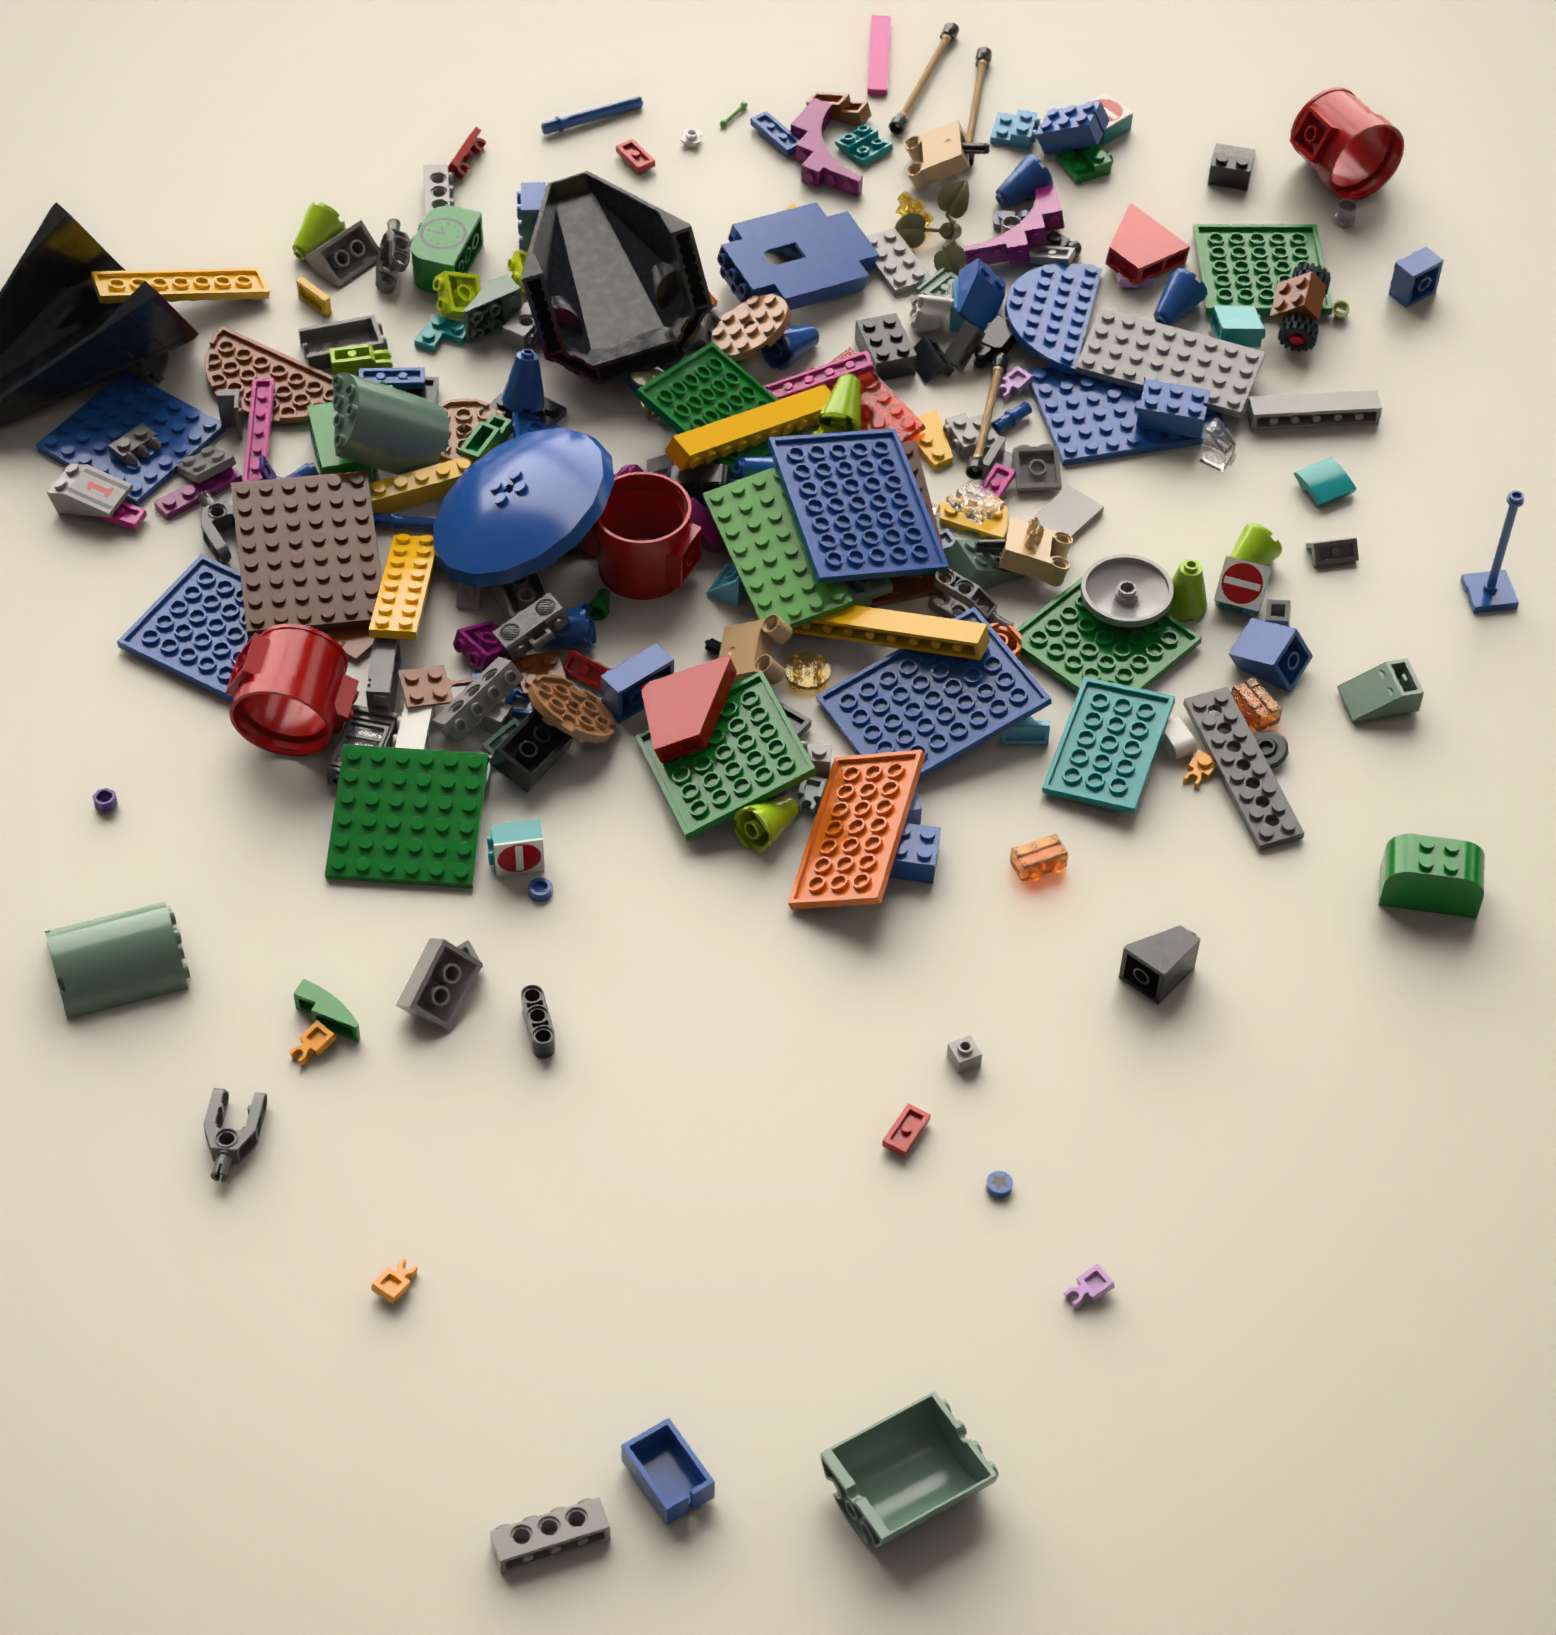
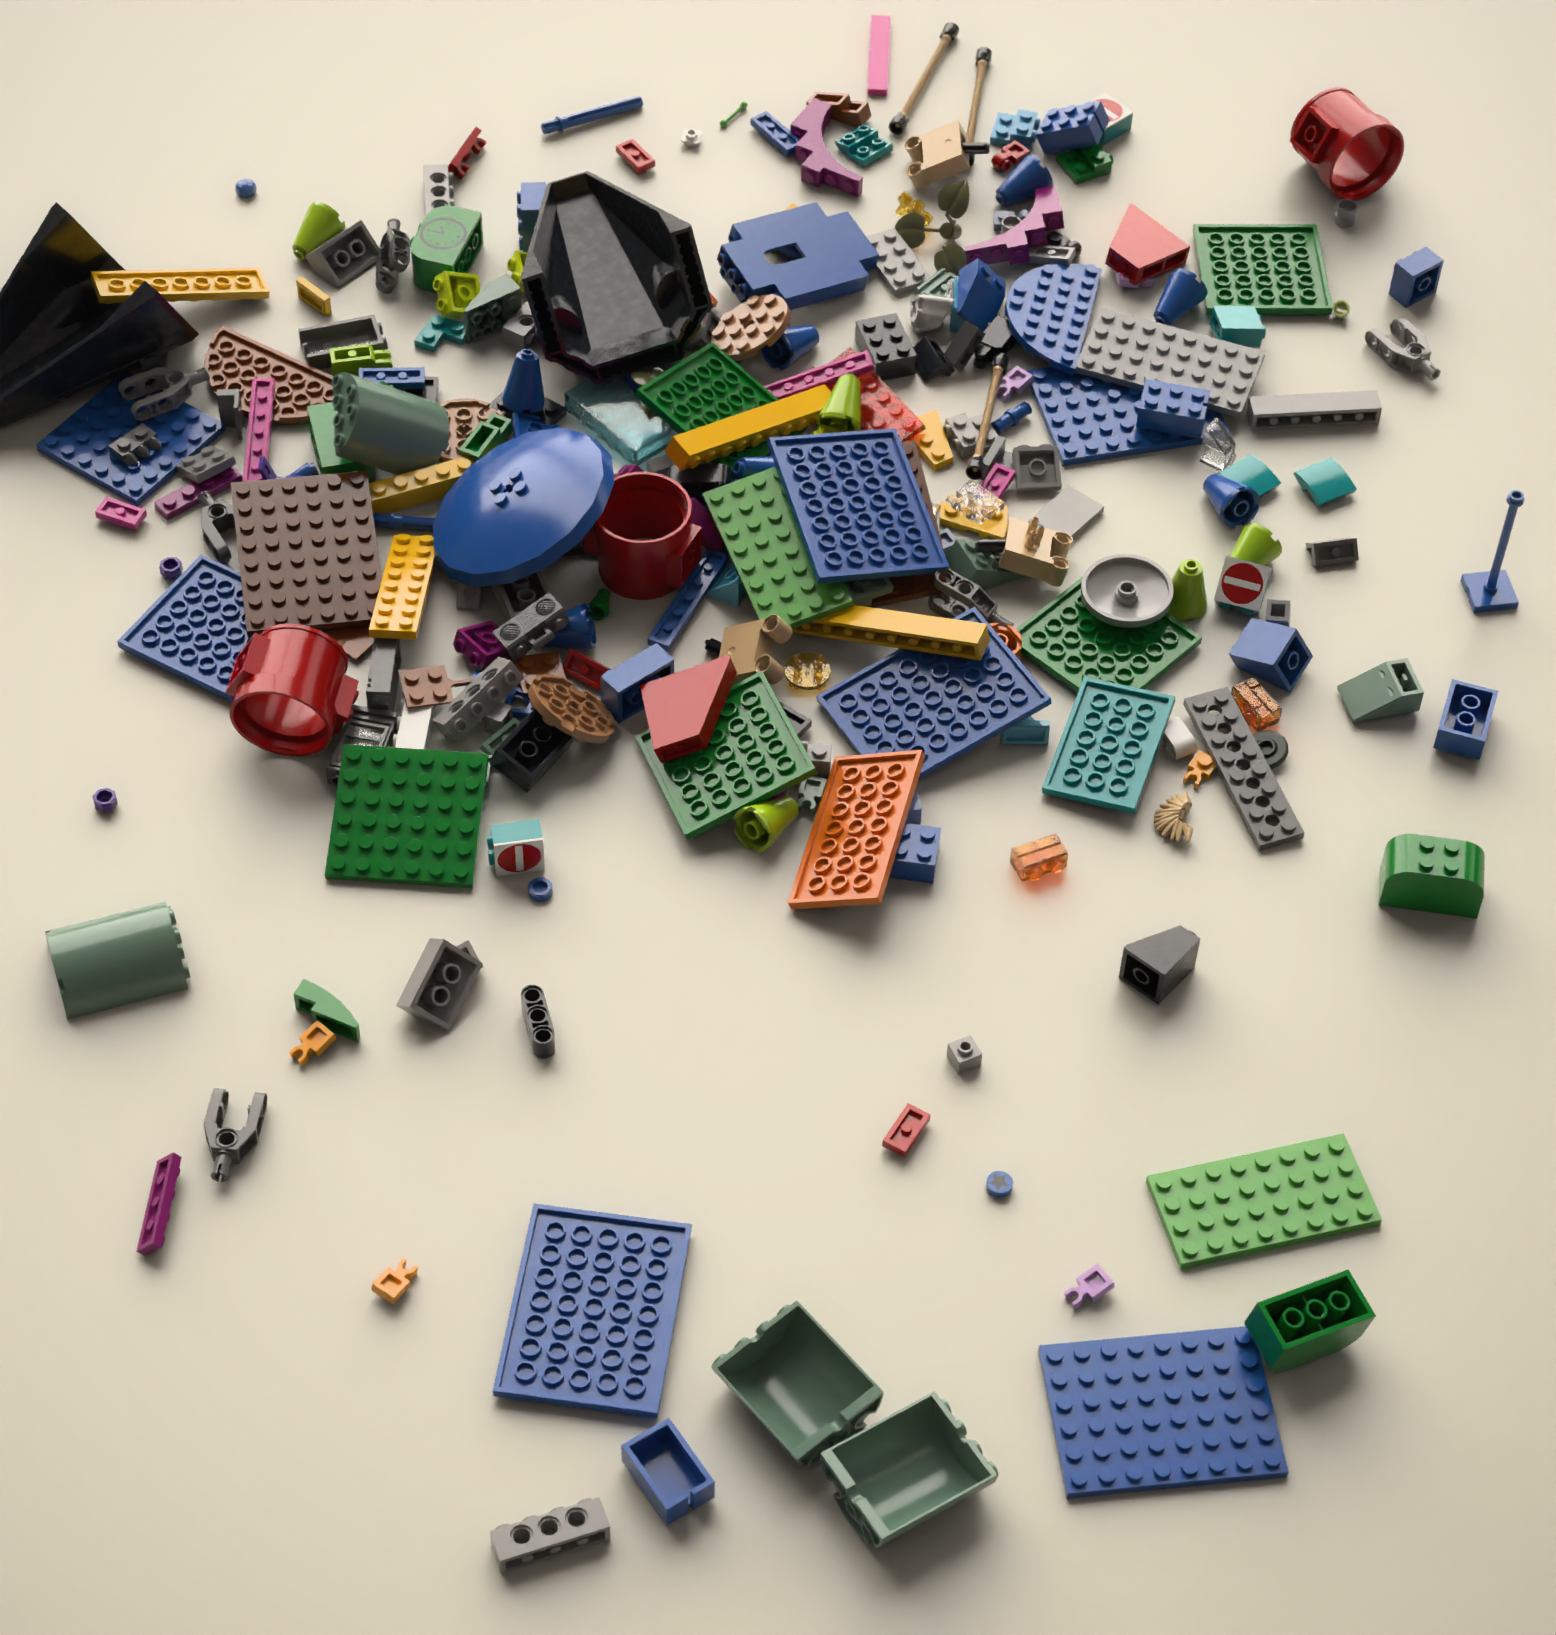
(87, 491): light grey slope -> none
(159, 1204): none -> magenta plate
(171, 378): none -> light grey piece
(171, 568): none -> dark purple tile
(245, 188): none -> blue tile
(593, 1311): none -> plate
(618, 419): none -> clear light blue brick
(688, 599): none -> blue plate
(799, 1384): none -> sand green cylinder
(1010, 153): none -> red plate
(1161, 1412): none -> blue plate
(1172, 816): none -> tan hair
(1231, 166): black slope -> none
(1232, 500): none -> blue cone
(1253, 474): none -> slope
(1262, 1201): none -> bright green plate
(1299, 305): brick -> none
(1309, 1322): none -> green brick
(1410, 358): none -> light grey piece
(1465, 719): none -> blue brick

